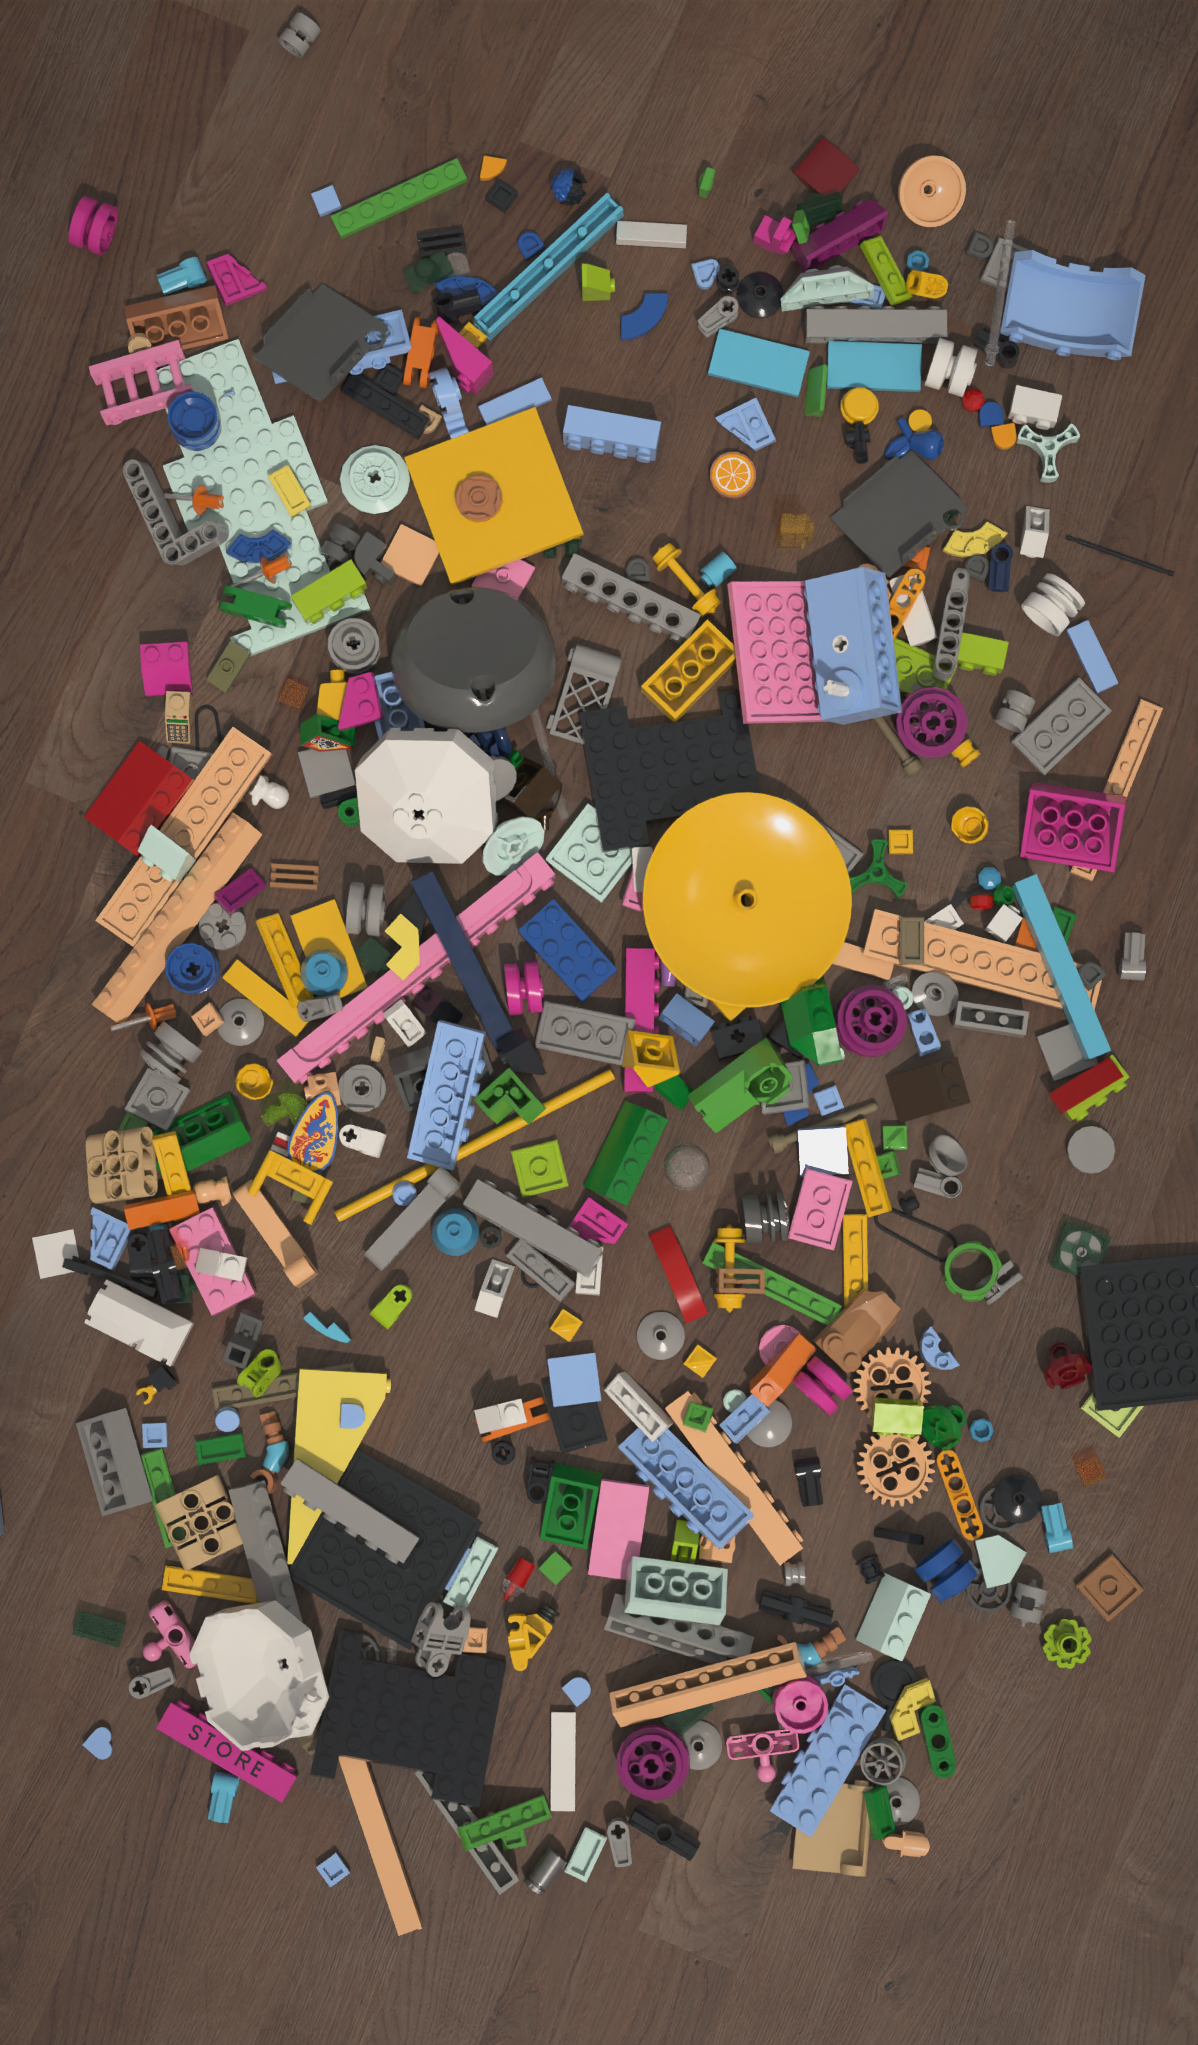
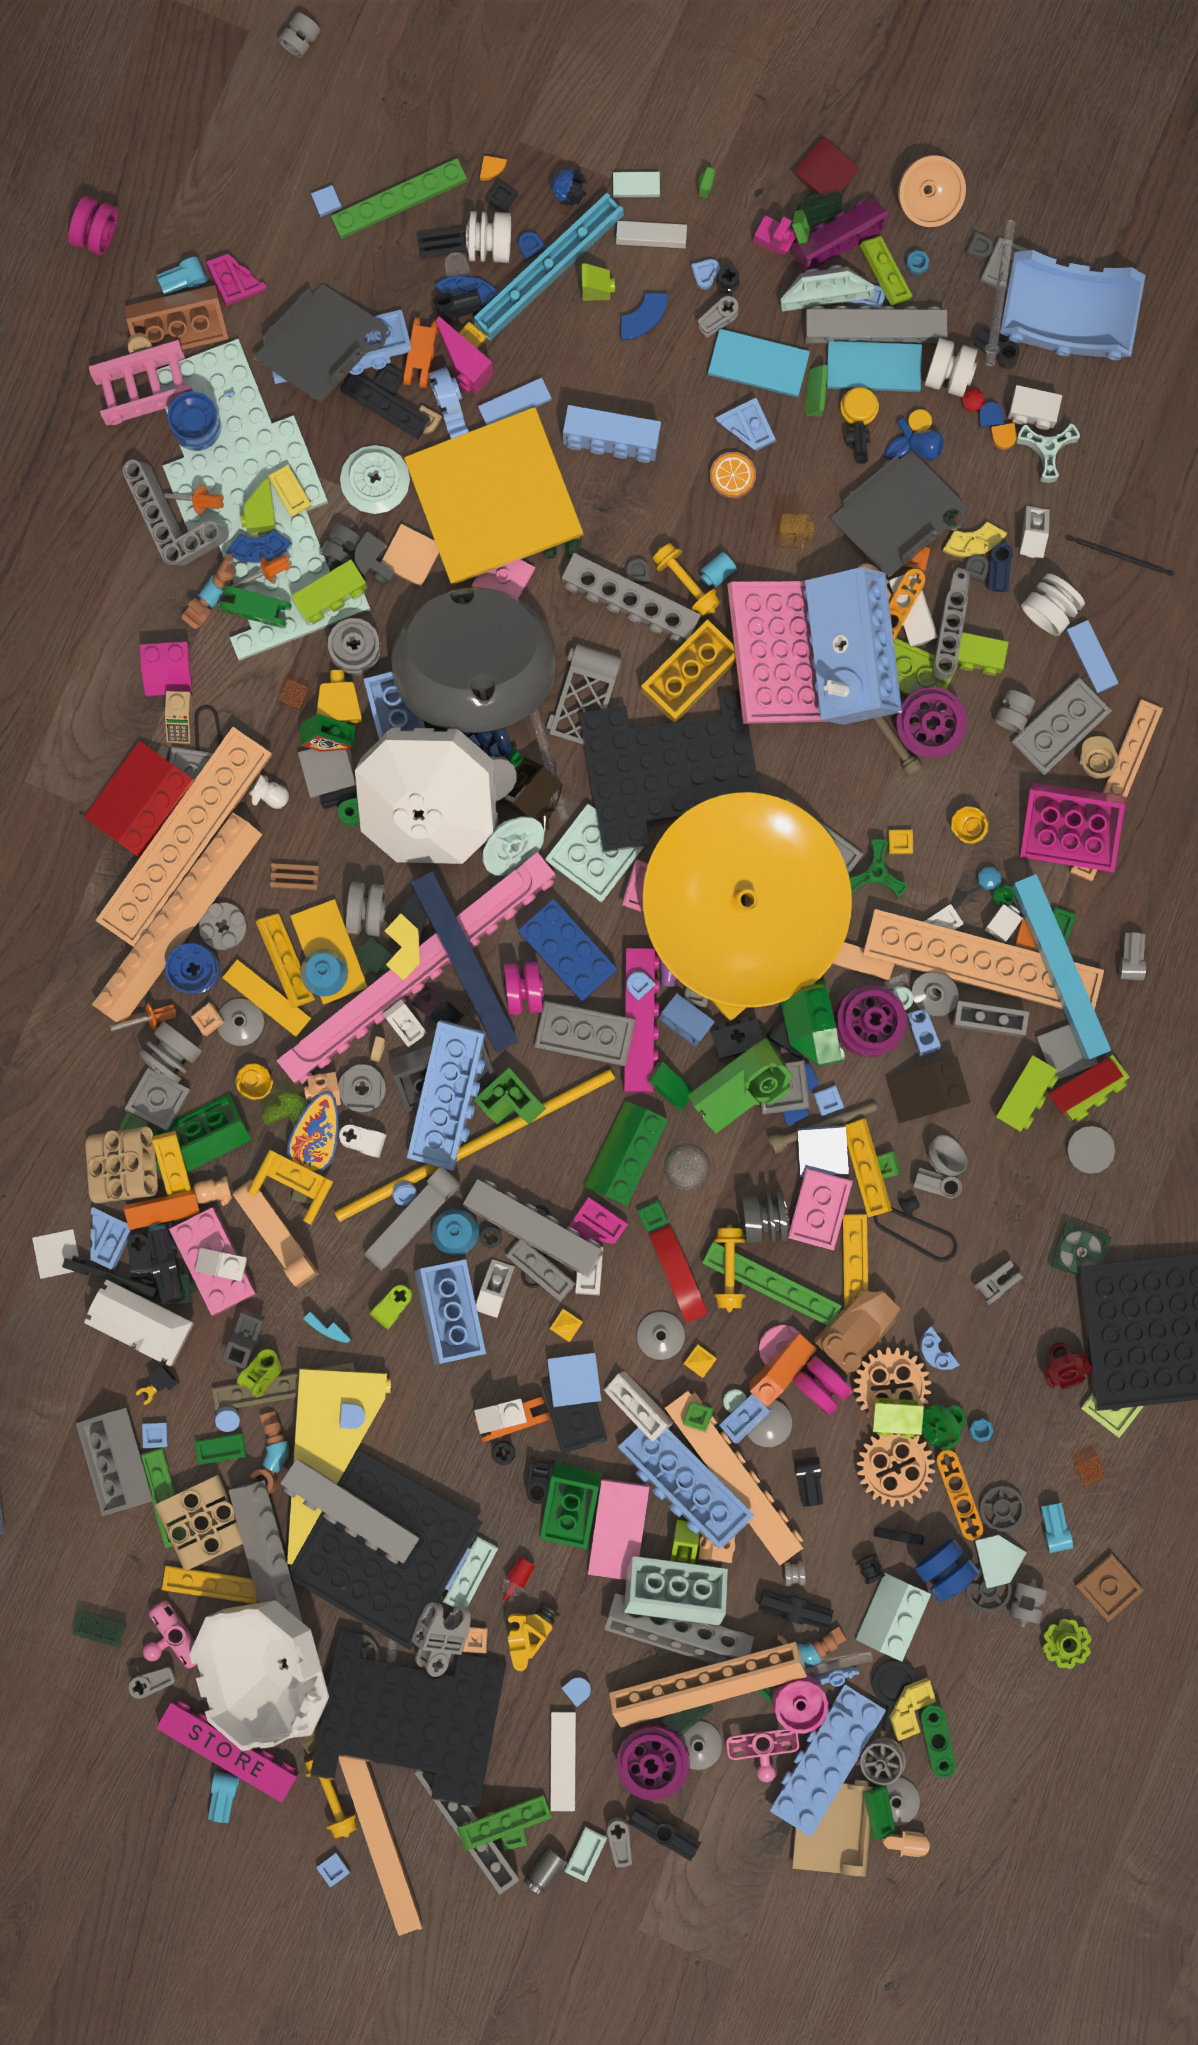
(99, 1743): light blue tile -> none
(165, 854): light aqua slope -> none
(180, 1255): clear orange plate -> none
(210, 595): none -> nougat piece
(228, 666): olive plate -> none
(240, 891): magenta tile -> none
(259, 510): none -> lime slope
(280, 1143): tile -> none
(319, 1007): light grey piece -> none
(343, 1825): none -> yellow piece
(360, 702): dark pink wing -> none
(428, 271): clear green tile -> none
(450, 1312): none -> light blue slope
(479, 498): nougat tile -> none
(489, 236): none -> white wheel
(519, 1053): black slope -> none
(539, 1168): lime tile -> none
(555, 1568): bright green tile -> none
(636, 184): none -> light aqua tile
(639, 984): none -> light blue tile
(640, 861): white sticker -> none
(651, 1056): yellow slope -> none
(652, 1216): none -> green tile
(721, 1280): medium nougat tile -> none
(756, 305): black dish -> none
(894, 1137): bright green tile -> none
(911, 941): dark tan tile -> none
(926, 284): yellow rock -> none
(966, 753): yellow wheel -> none
(972, 1246): bright green piece -> none
(981, 902): red tile -> none
(1005, 1499): black dish -> none
(1028, 1094): none -> lime brick
(1091, 974): dark grey tile -> none
(1098, 757): none -> tan hat

